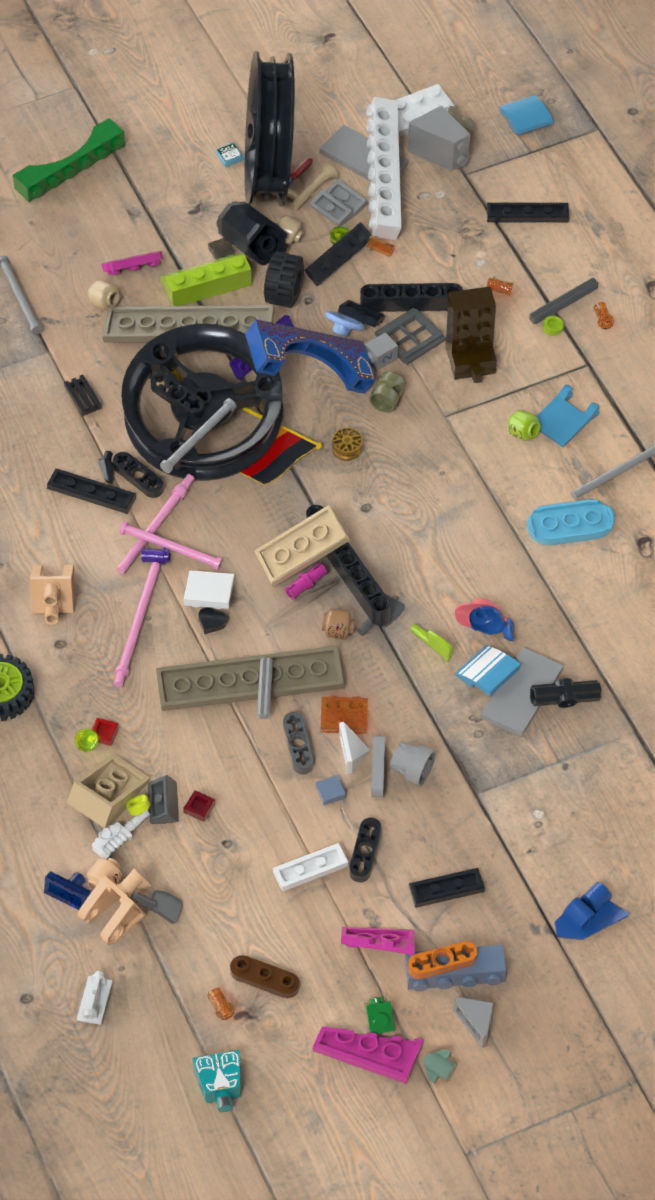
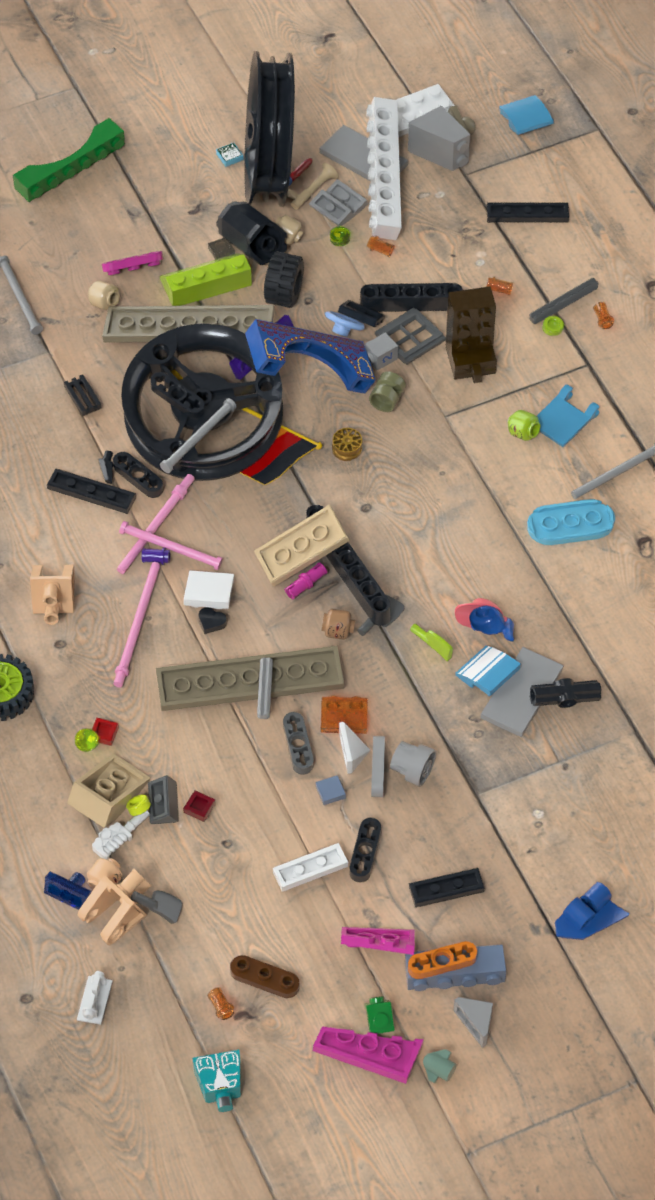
(338, 254): black tile -> none

